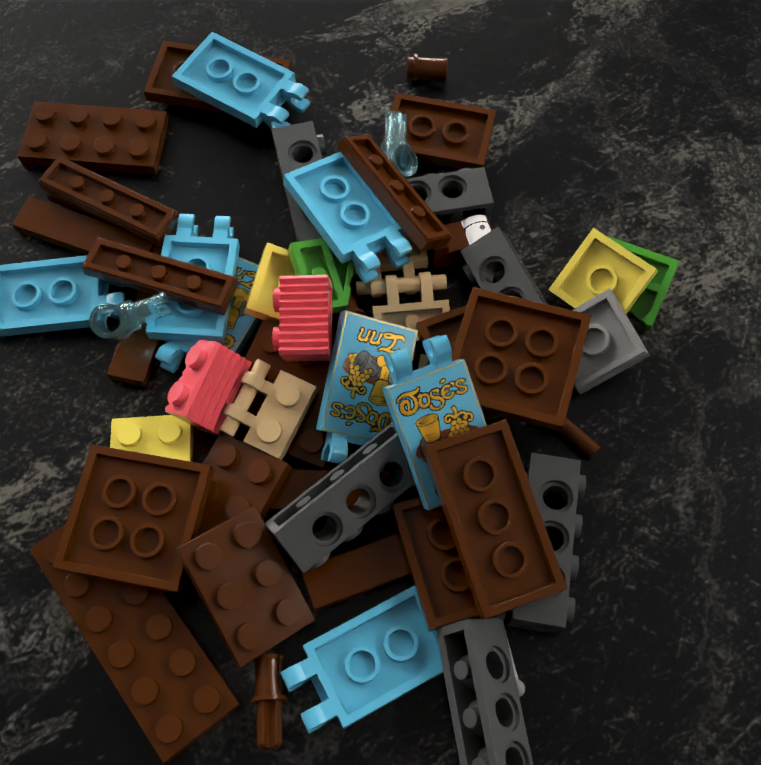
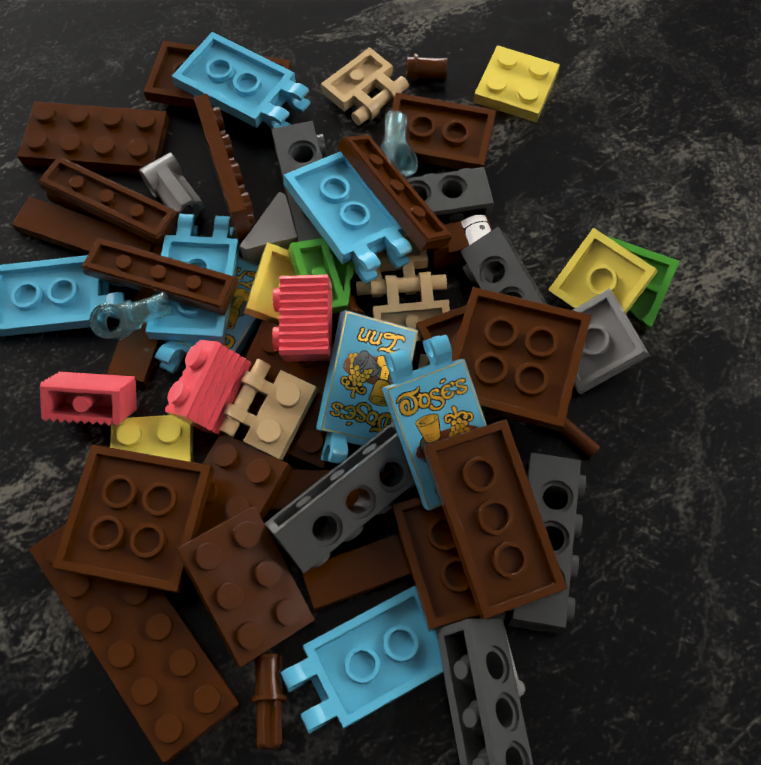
(88, 398): none -> coral brick
(167, 180): none -> light grey piece
(226, 168): none -> reddish brown plate
(273, 227): none -> light grey slope
(359, 78): none -> tan plate
(516, 83): none -> light yellow plate

